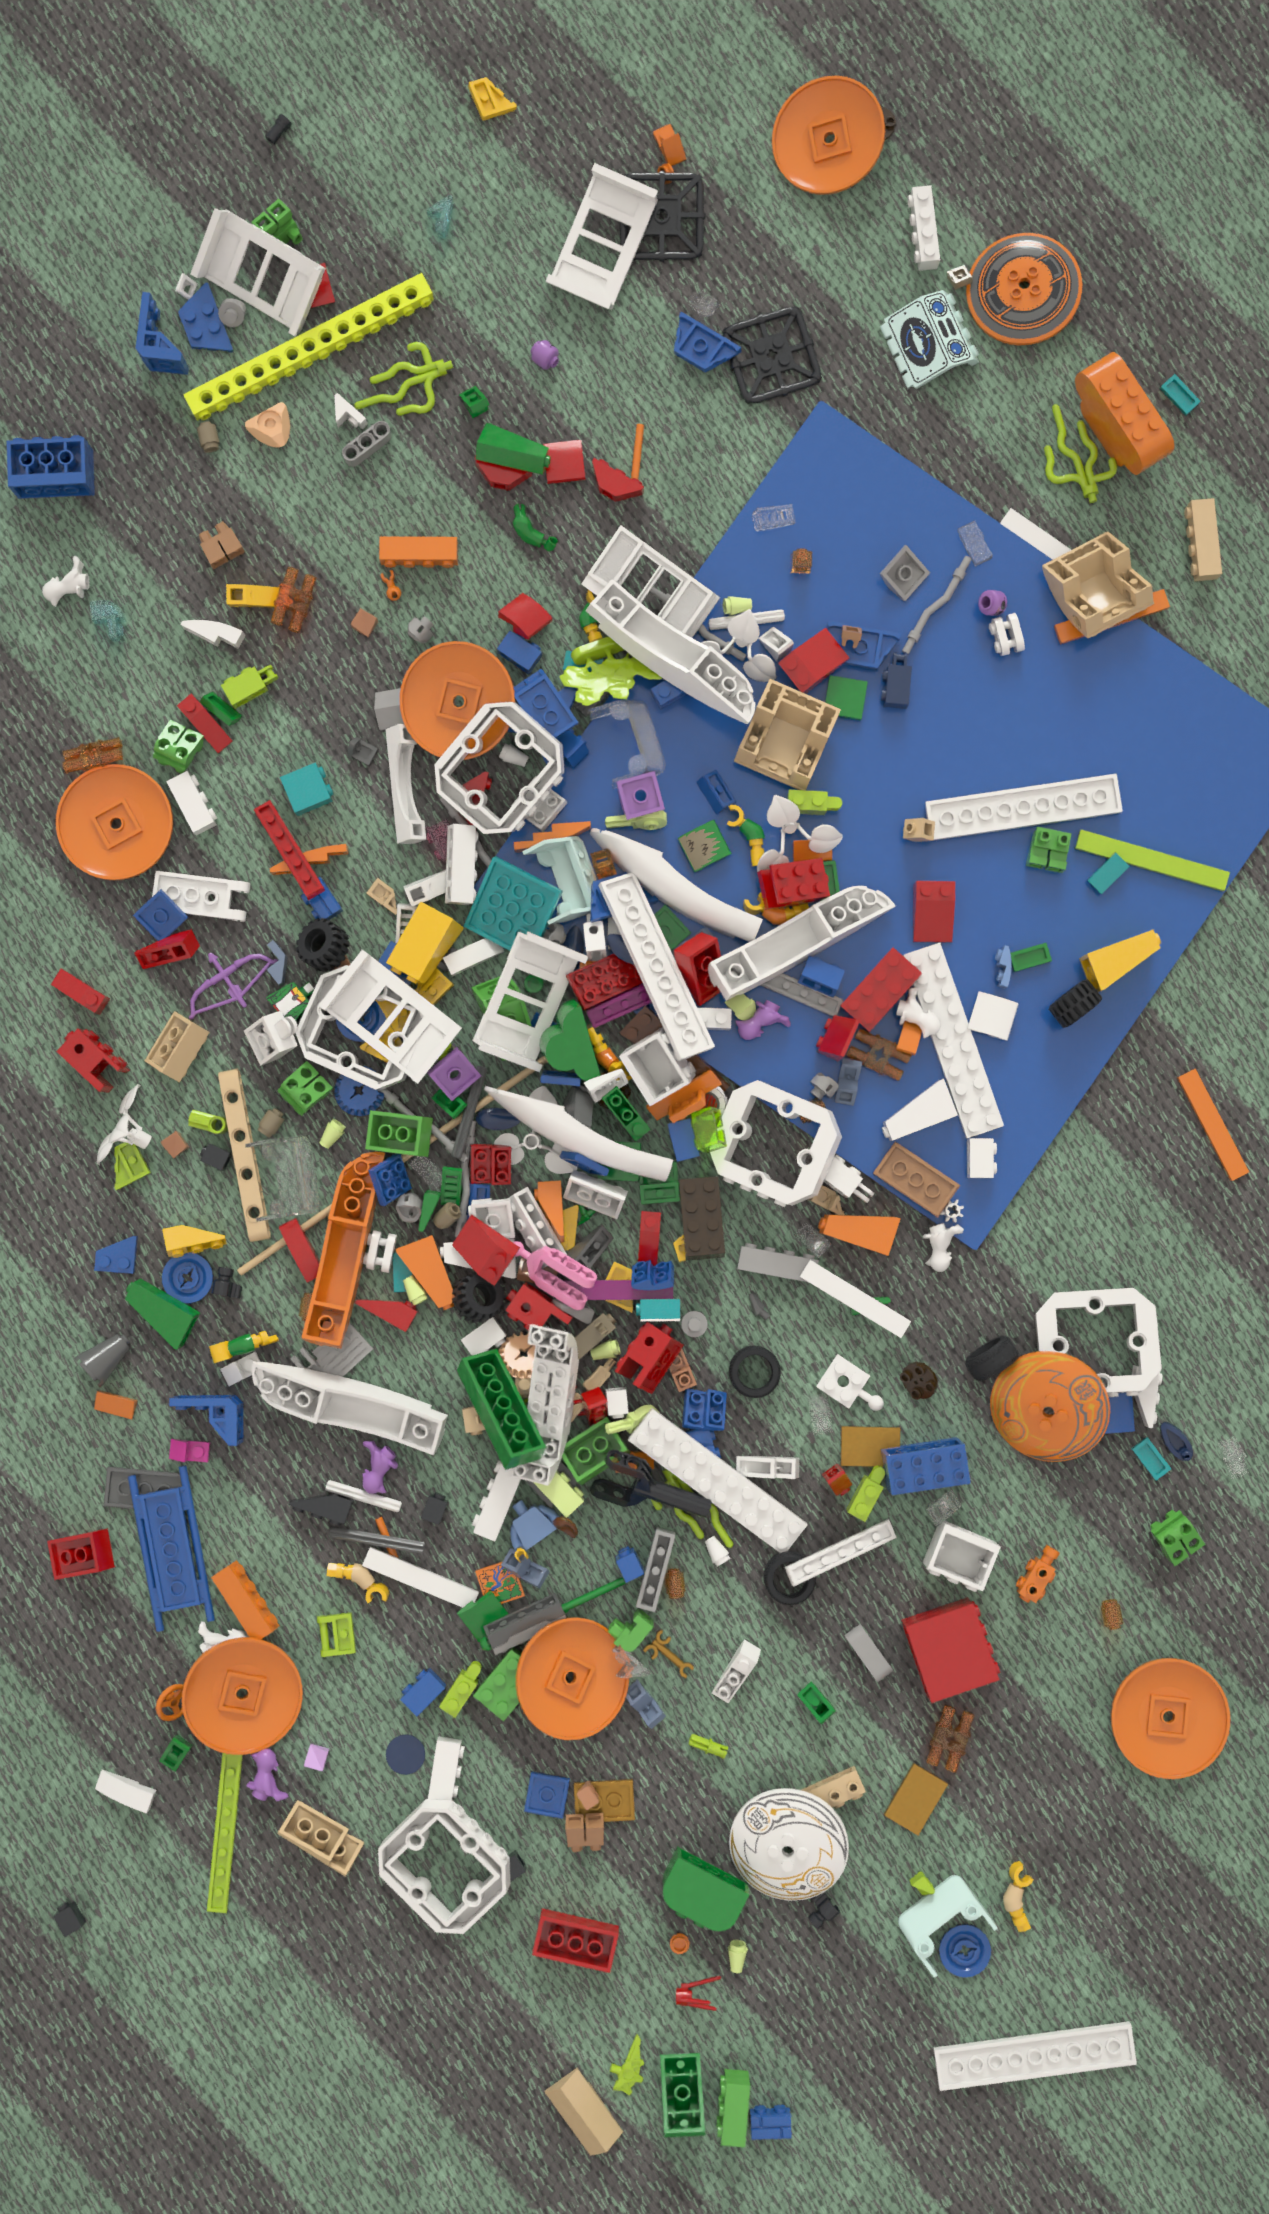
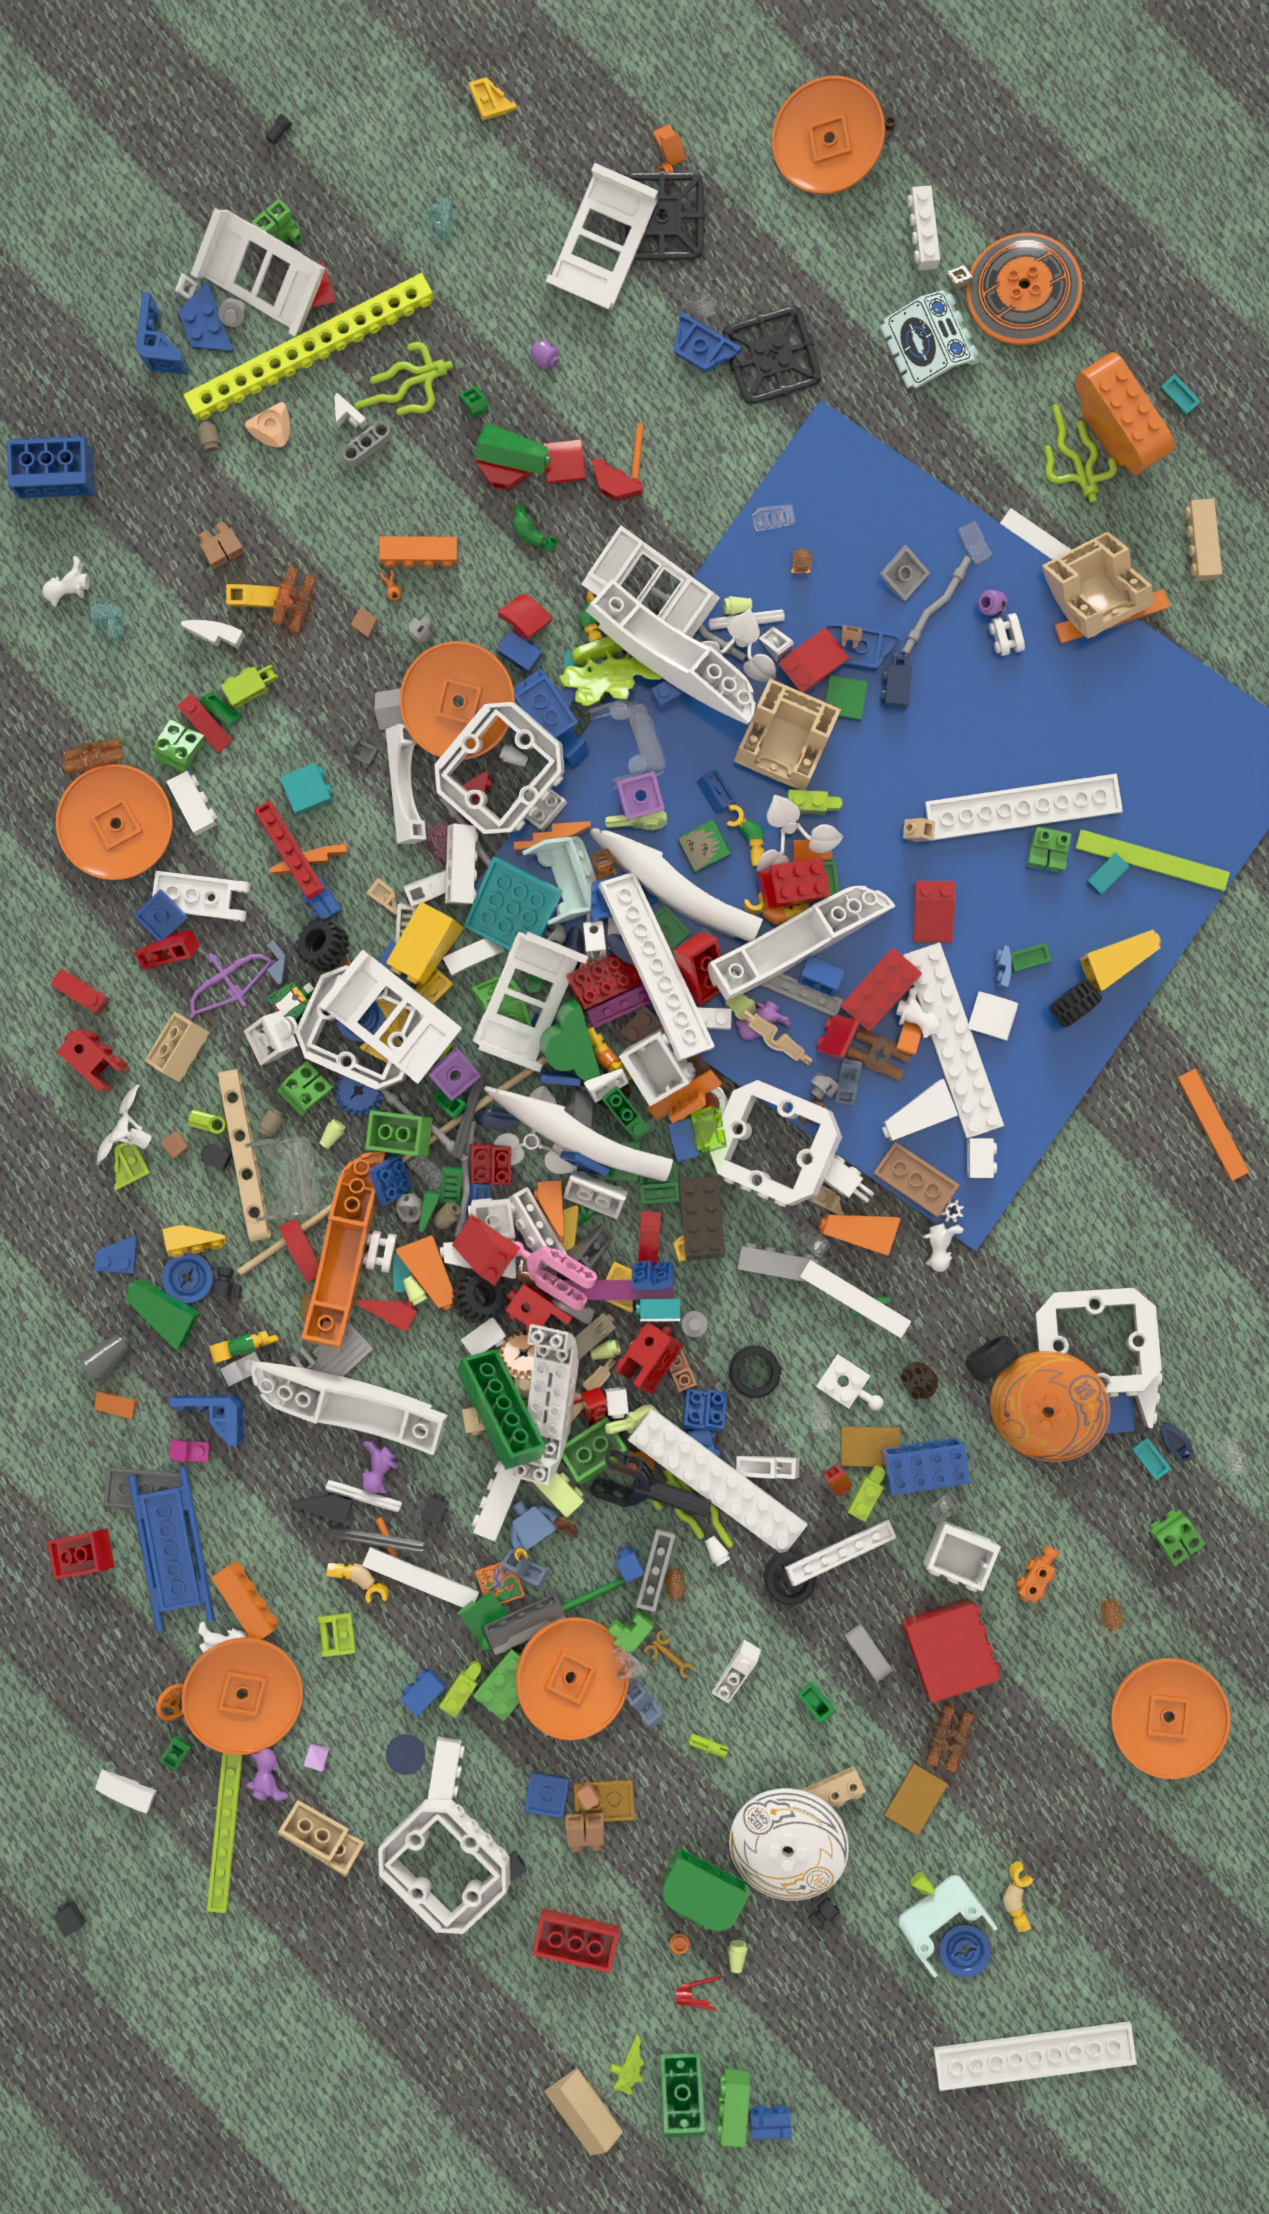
(768, 1031): none -> tan piece

